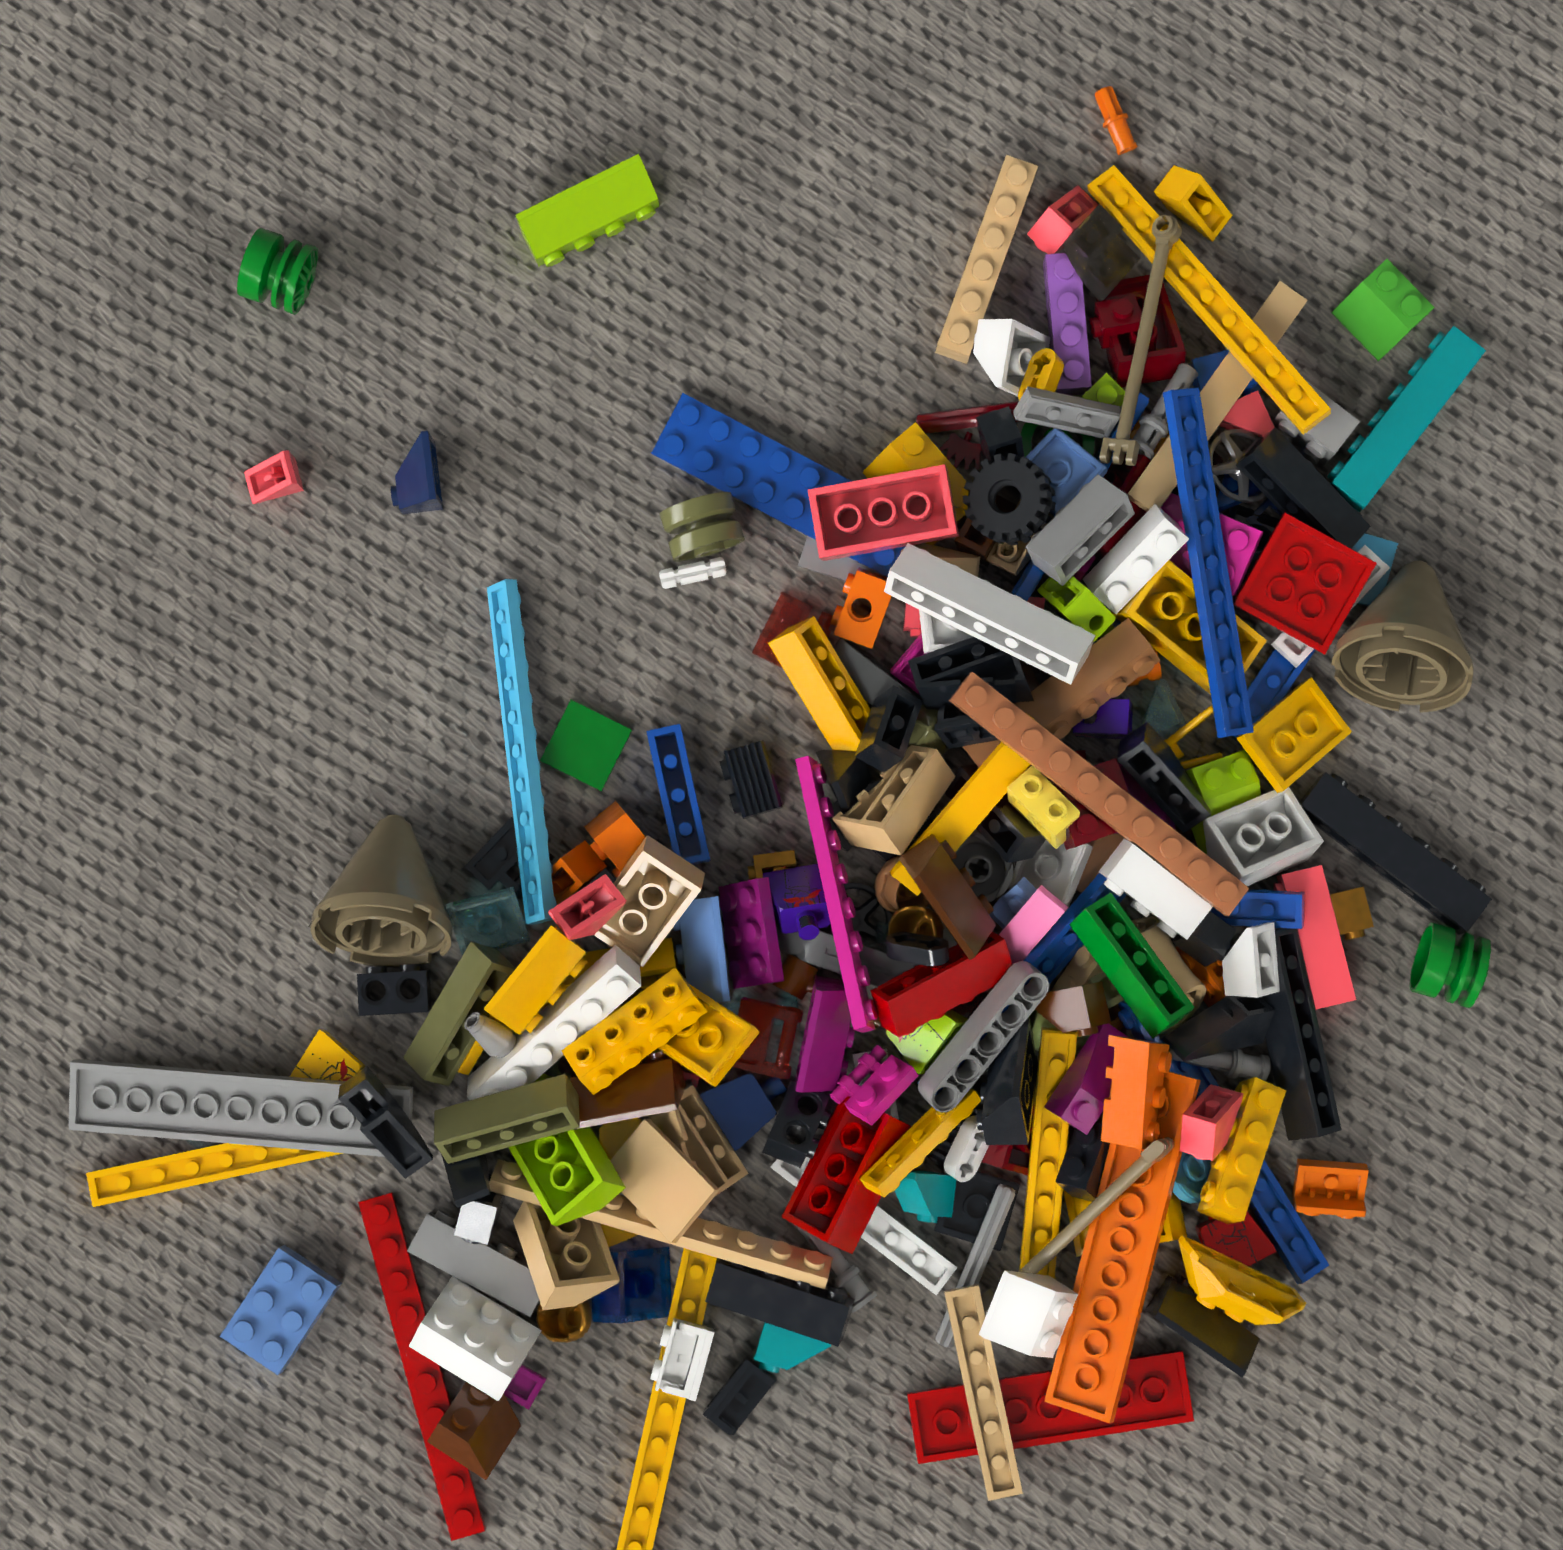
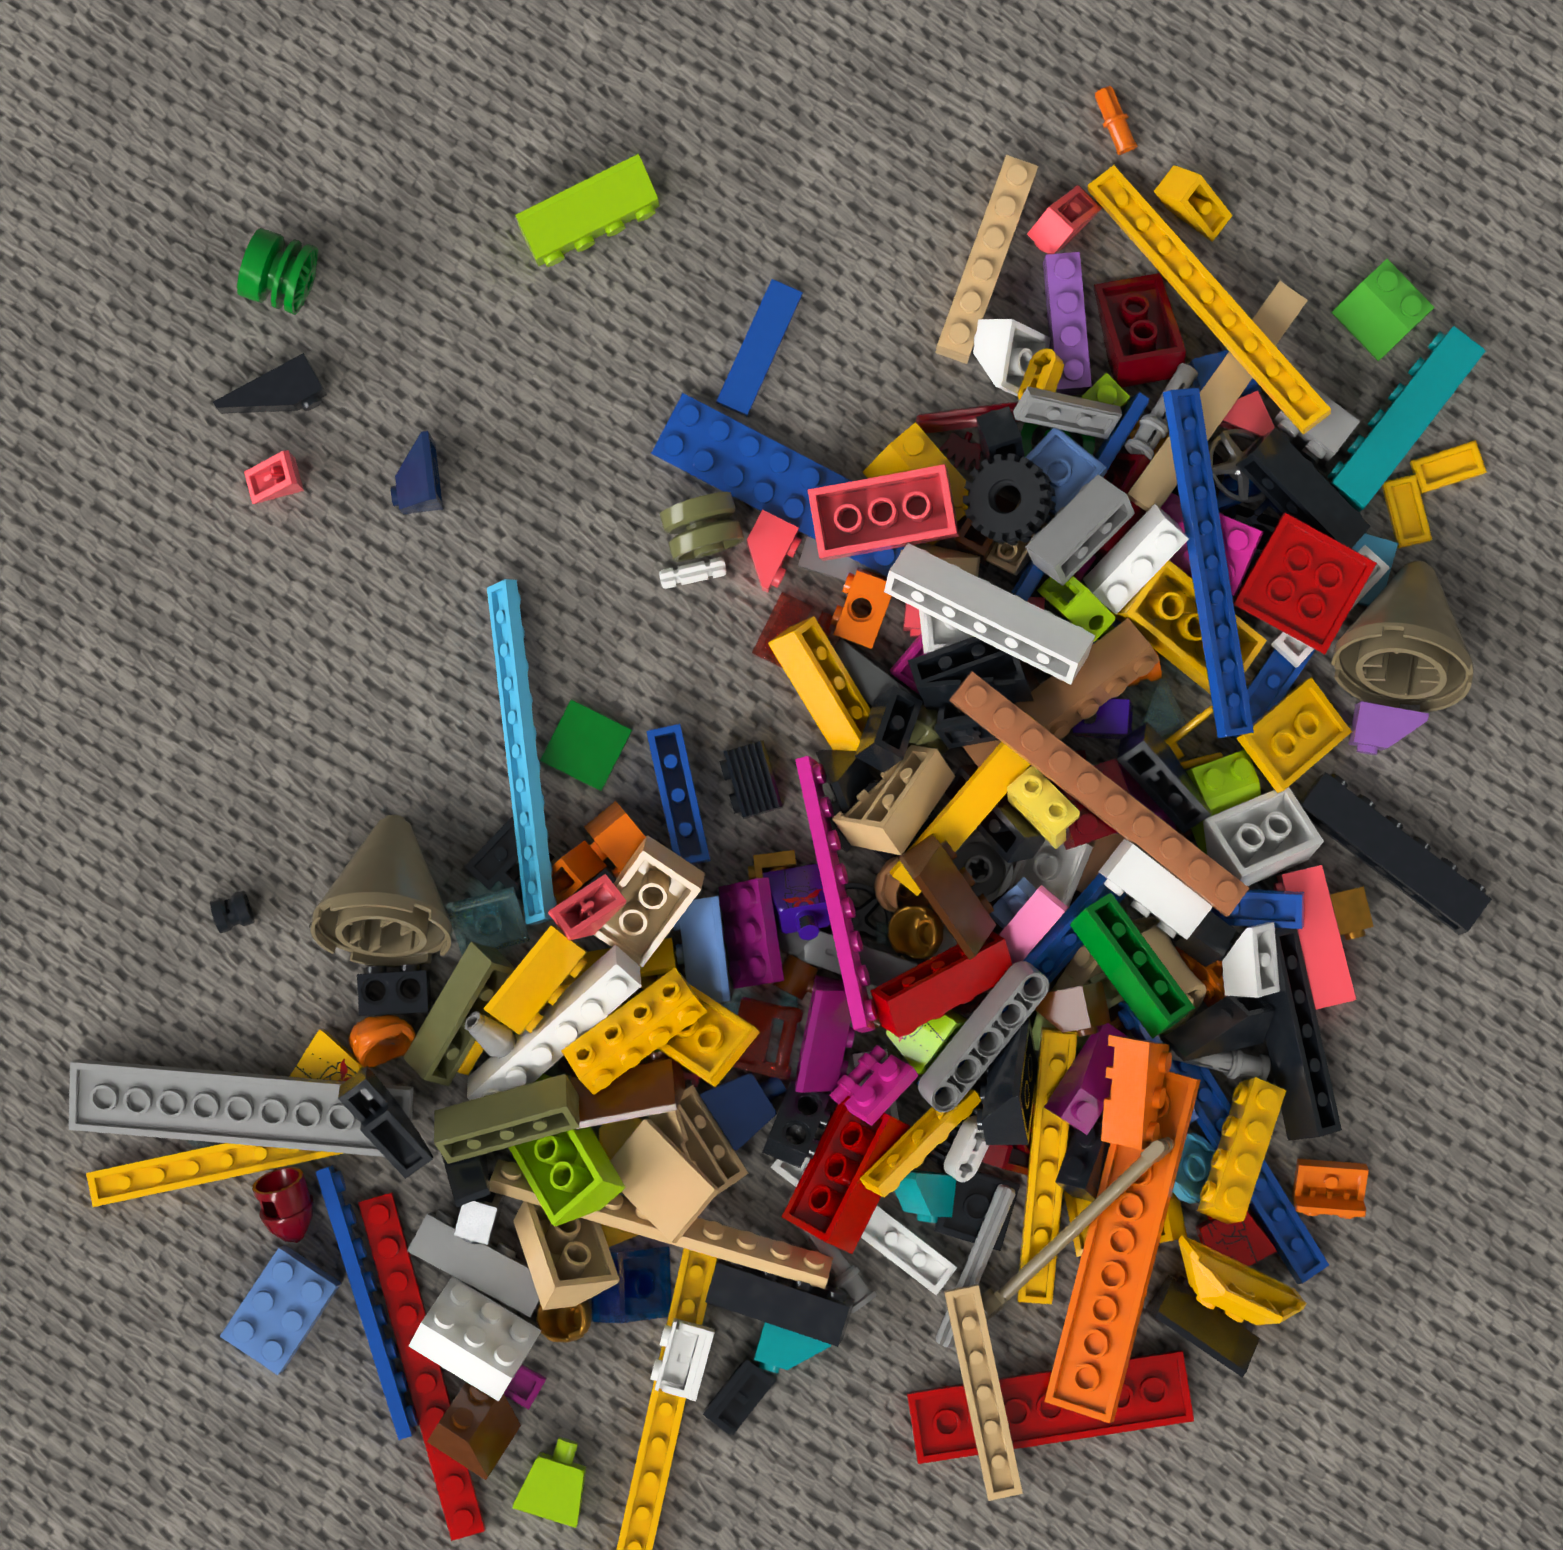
(232, 912): none -> black wheel
(281, 389): none -> black slope
(285, 1203): none -> dark red helmet
(371, 1315): none -> blue plate
(373, 1039): none -> orange hair
(554, 1486): none -> lime torso
(759, 347): none -> blue tile
(769, 546): none -> coral slope
(917, 948): black beam -> none
(1029, 1313): white slope -> none
(1099, 253): clear smoke slope -> none
(1114, 318): dark red bracket -> none
(1121, 443): dark tan hinge -> none
(1209, 1122): coral slope -> none
(1381, 726): none -> medium lavender slope
(1406, 511): none -> yellow tile
(1448, 467): none -> yellow tile
(1458, 967): green wheel -> none

